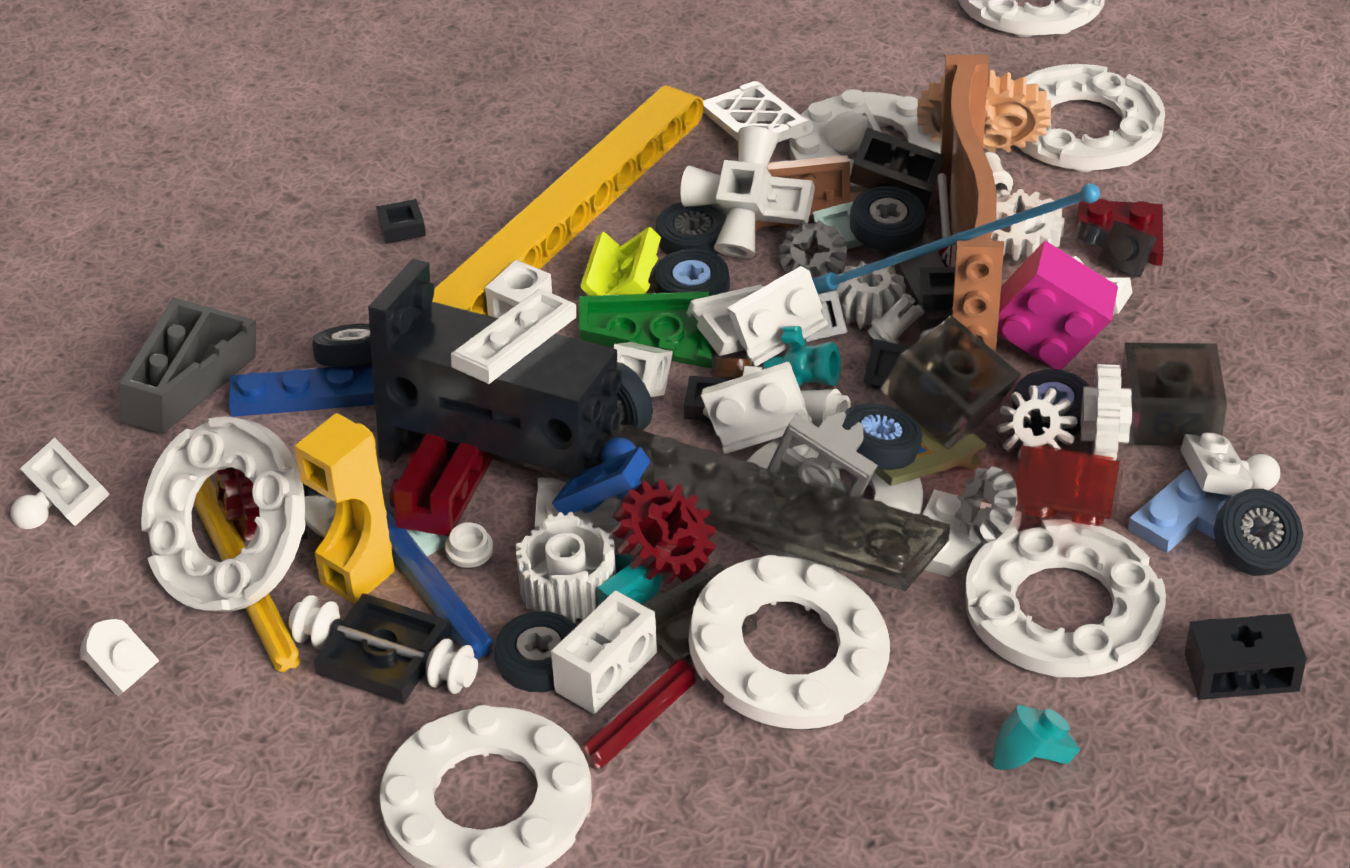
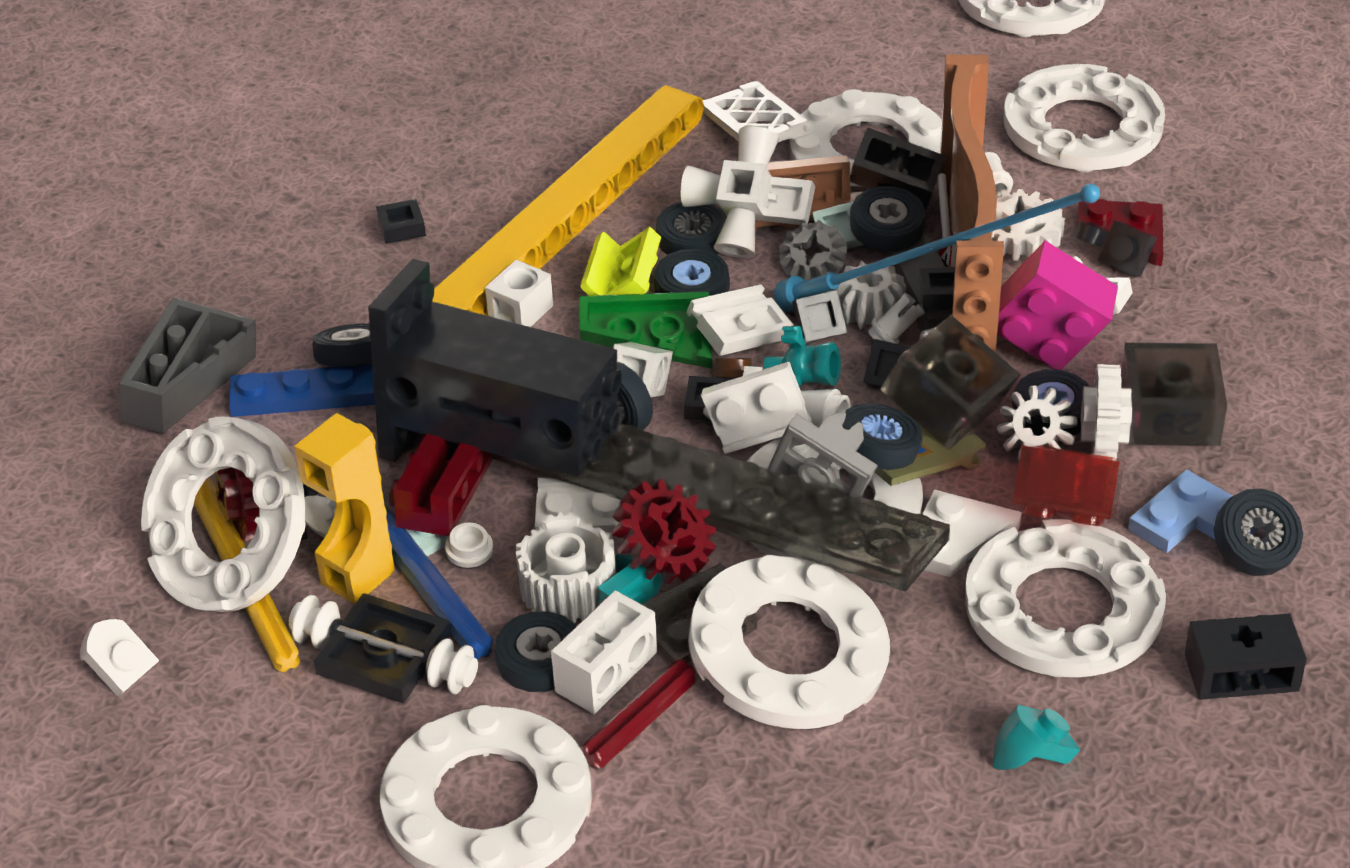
(61, 483): white plate -> none
(513, 336): white tile -> none
(615, 476): blue plate -> none
(782, 303): white plate -> none
(848, 129): white plate -> none
(988, 523): light grey gear -> none
(1012, 113): light nougat gear -> none
(1220, 468): white plate -> none

